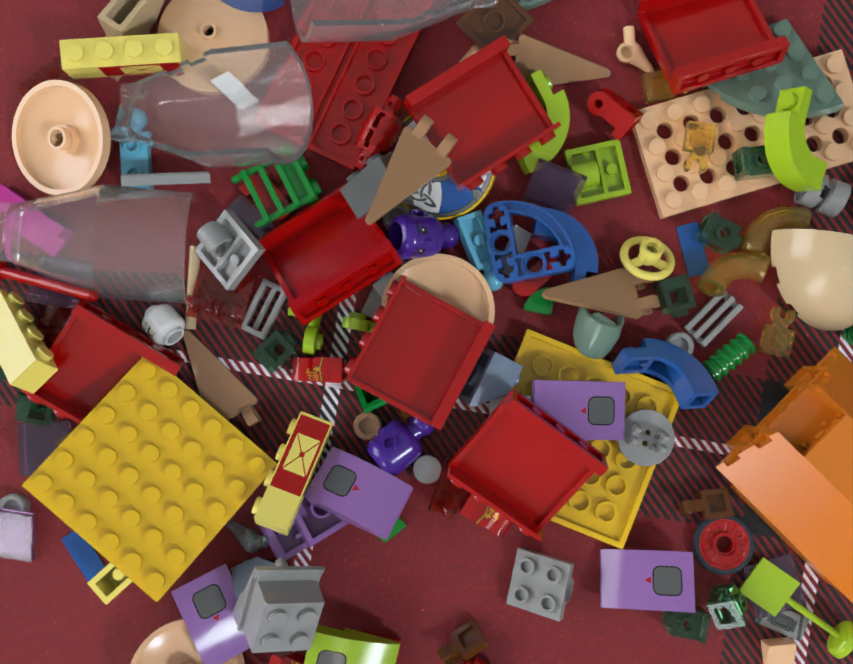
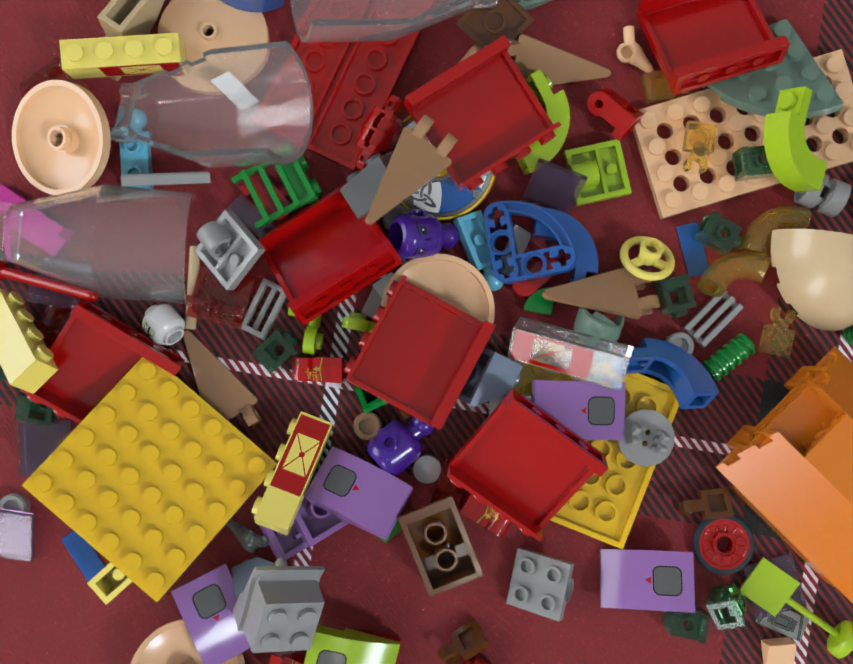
(440, 545): none -> reddish brown slope
(570, 353): none -> clear brick

